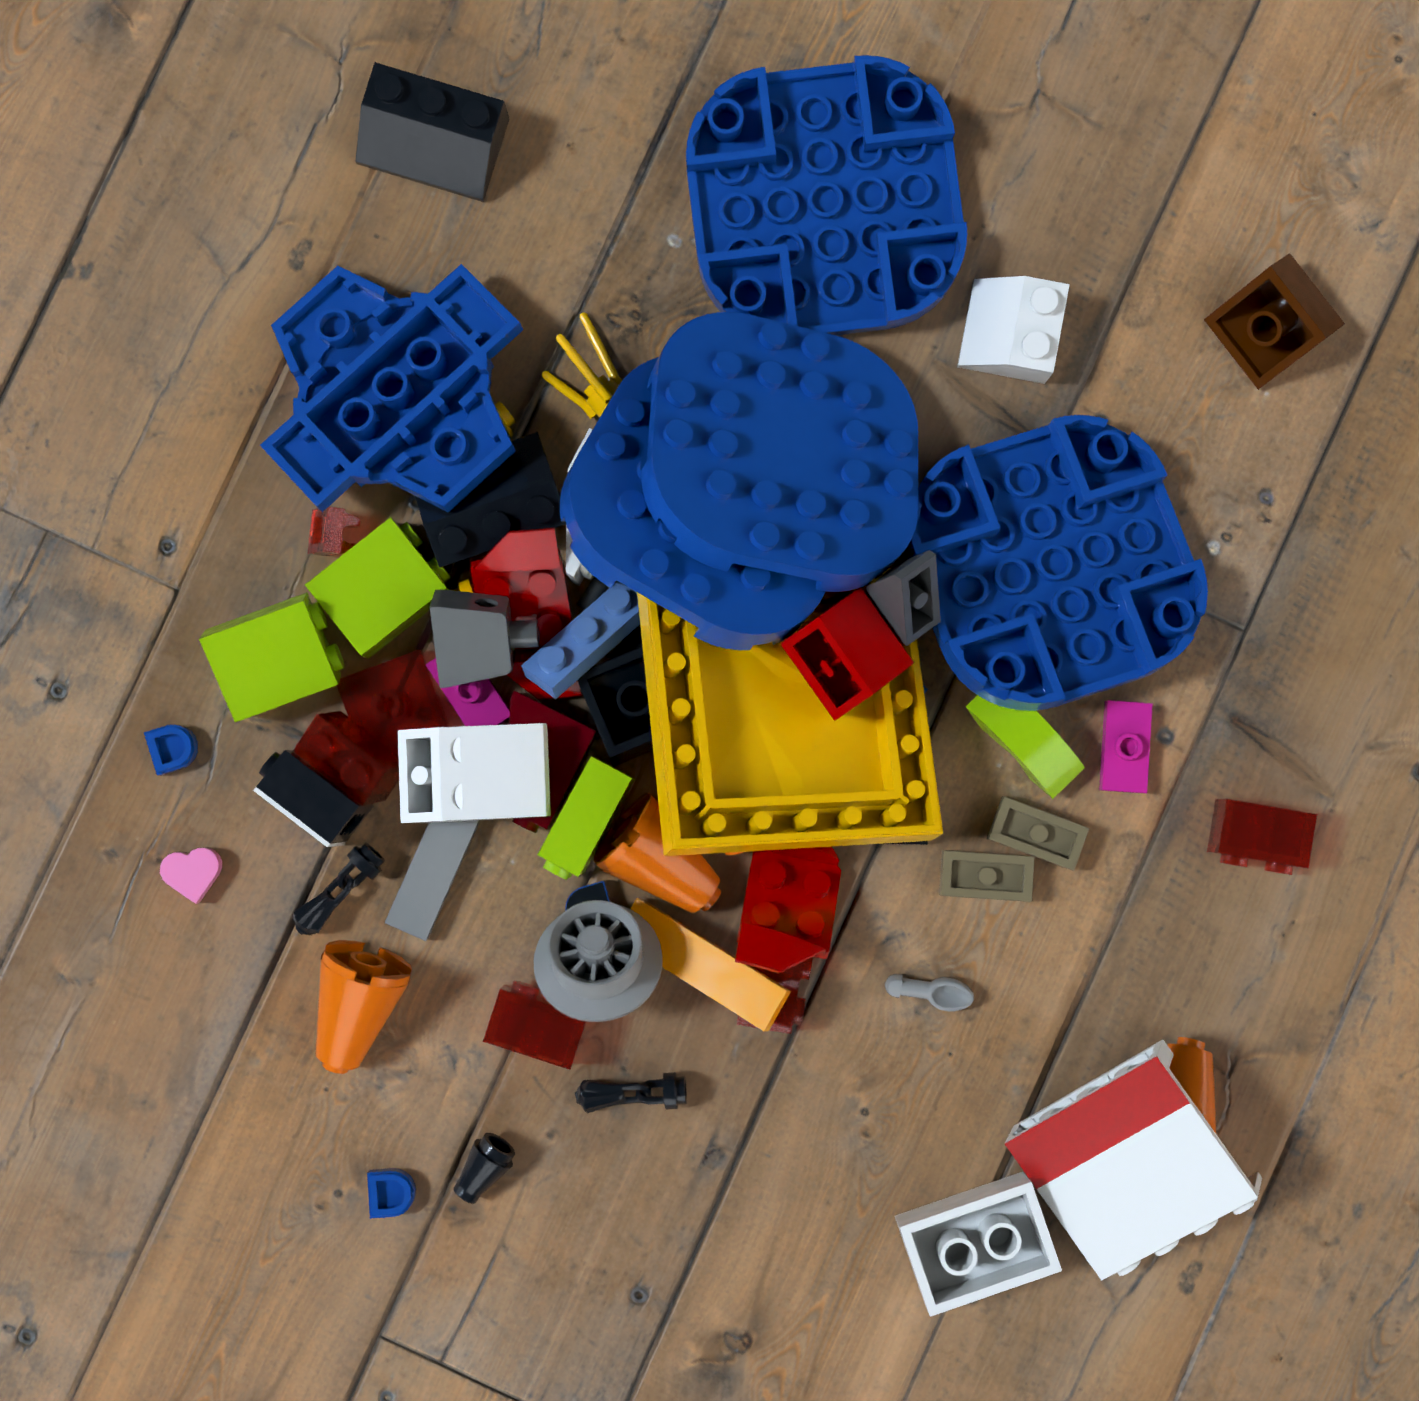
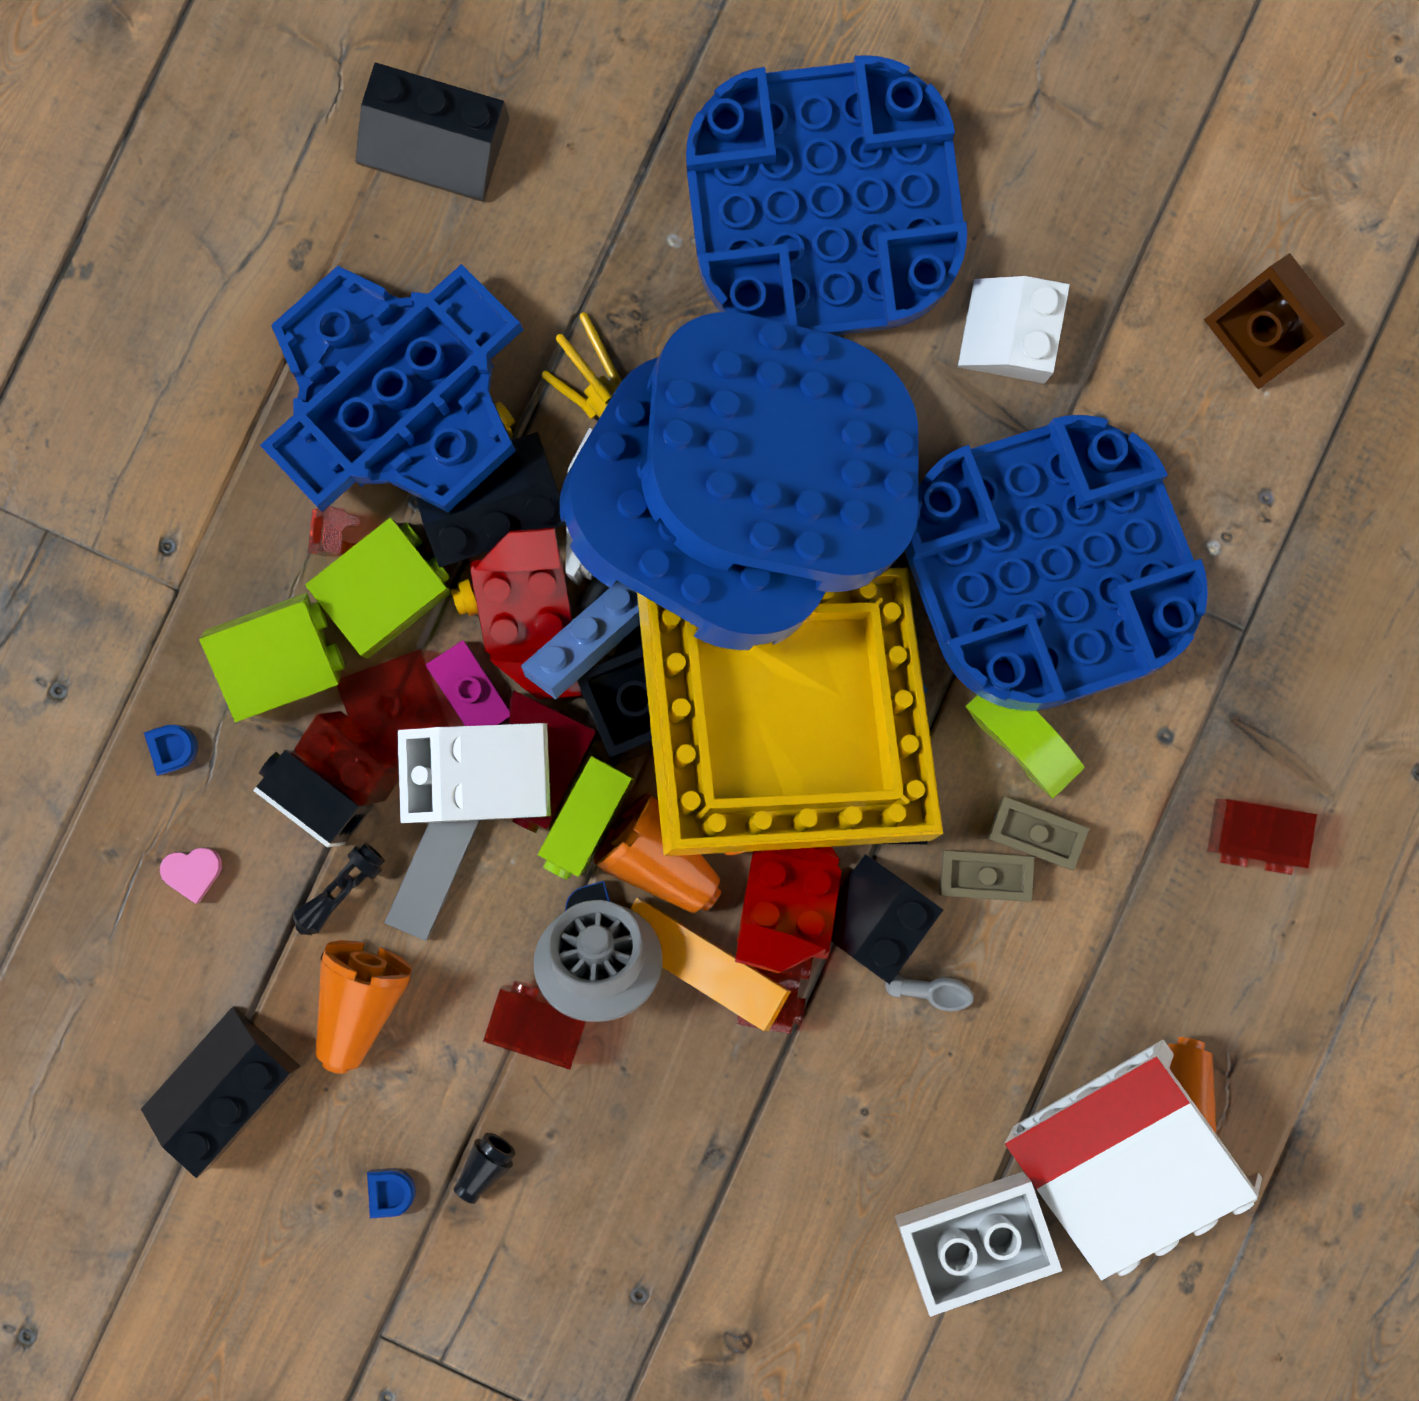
(217, 1092): none -> black slope
(476, 636): dark grey torso -> none
(598, 1095): black piece -> none
(847, 653): red slope -> none
(881, 918): none -> black slope
(908, 596): dark grey slope -> none
(1125, 746): dark pink plate -> none

